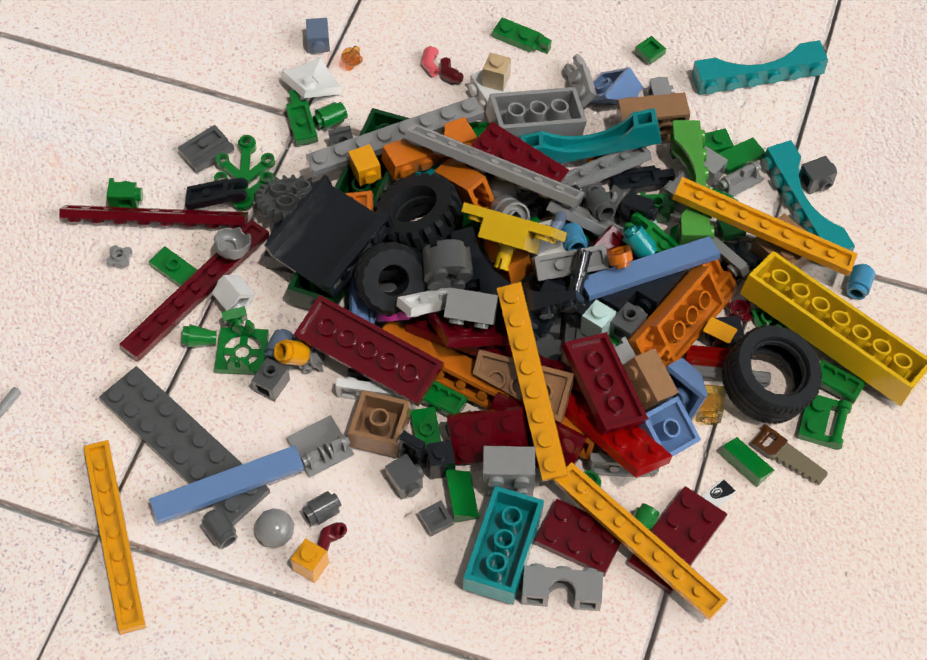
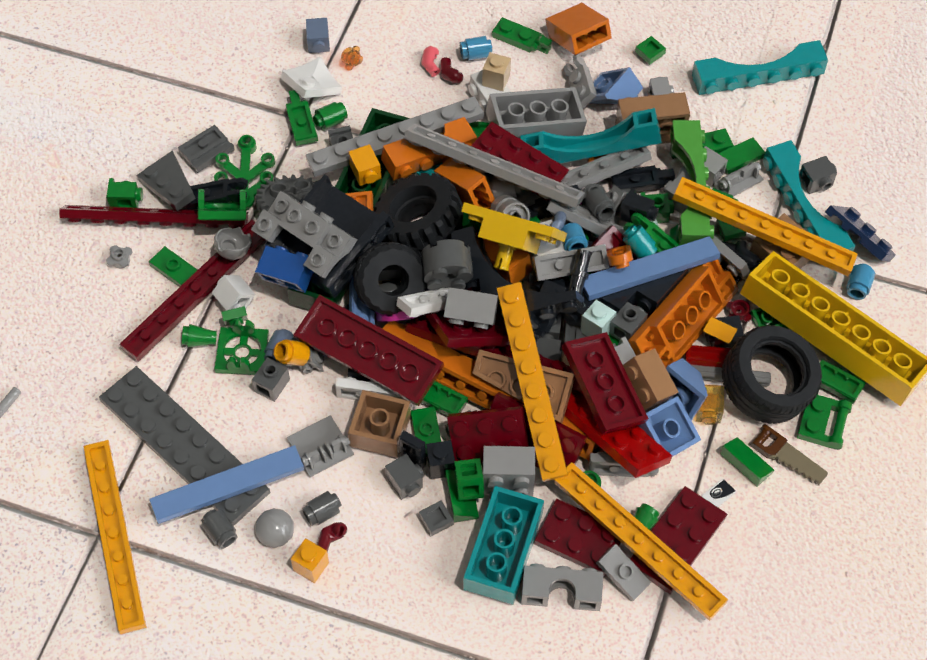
(167, 181): none -> dark grey wing
(221, 211): none -> green piece
(284, 268): none -> blue brick
(316, 230): none -> light grey bracket
(469, 479): none -> green brick
(475, 48): none -> dark azure brick
(578, 28): none -> orange brick
(623, 572): none -> light grey plate
(854, 224): none -> dark blue wing

